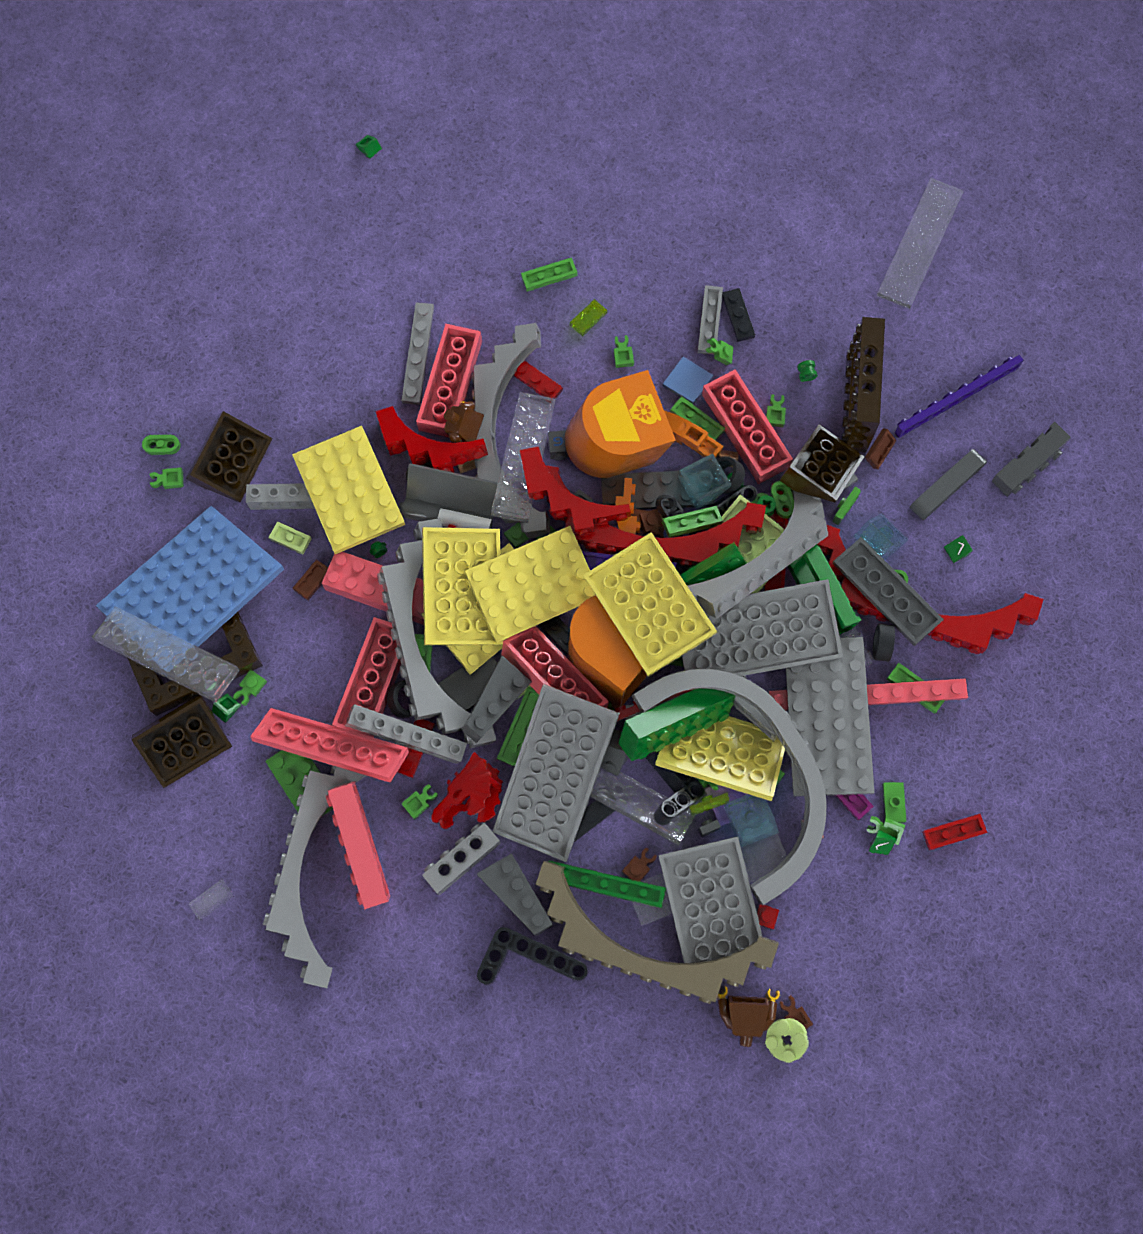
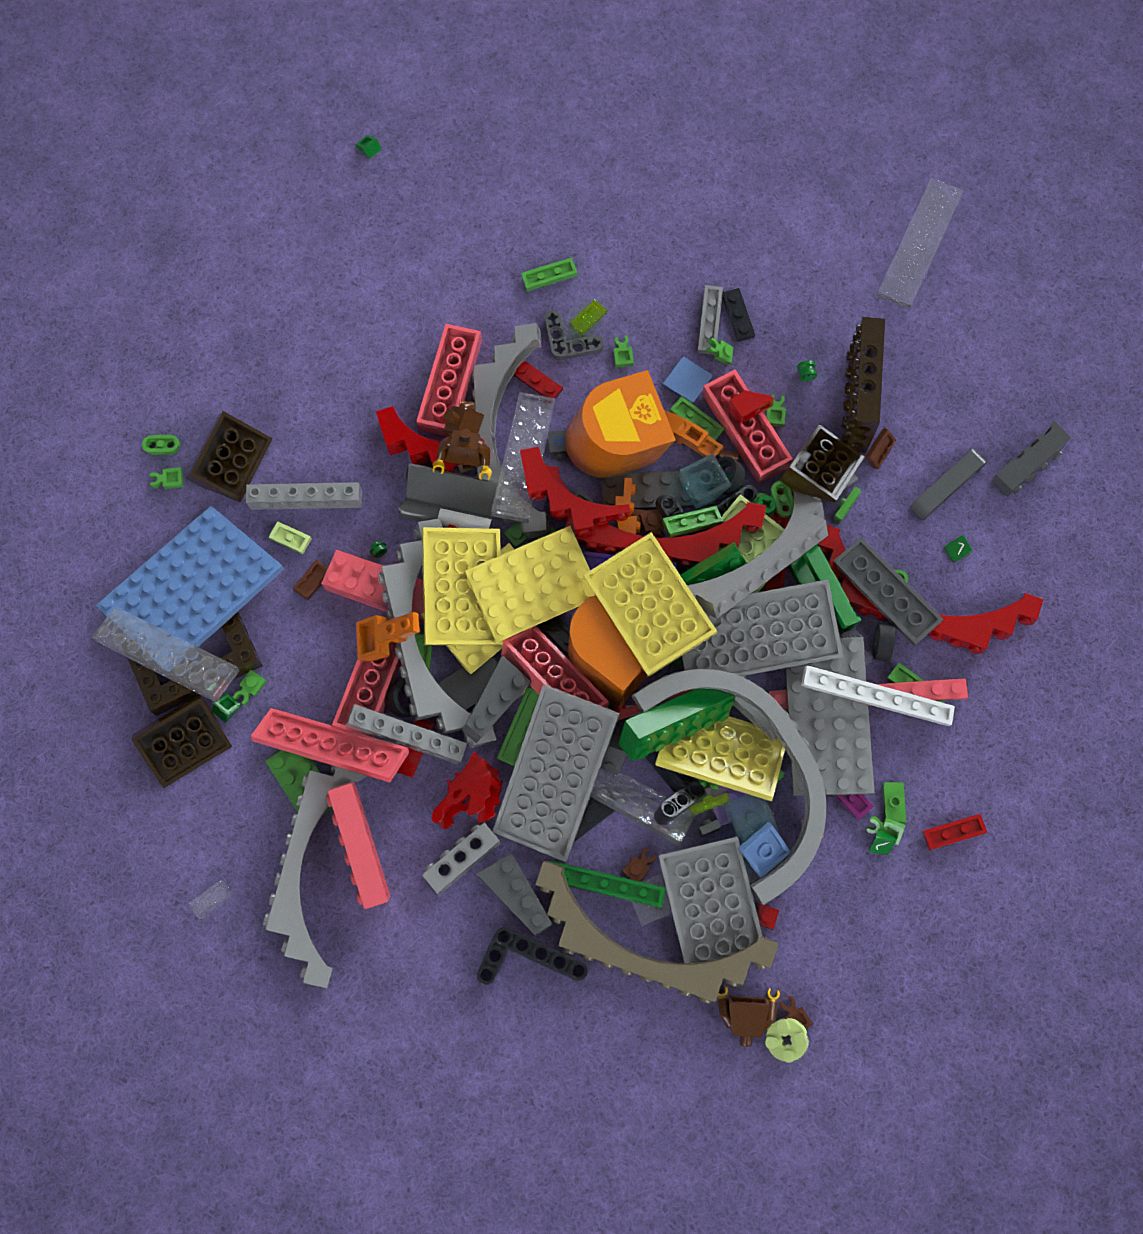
(348, 489): light yellow plate -> none
(377, 632): none -> orange plate
(417, 353): light grey plate -> none
(417, 804): bright green plate -> none
(465, 449): none -> reddish brown torso
(567, 346): none -> dark grey beam
(749, 404): none -> red slope
(764, 850): none -> medium blue tile
(877, 696): none -> white plate
(882, 536): clear light blue slope -> none
(964, 392): dark purple plate -> none

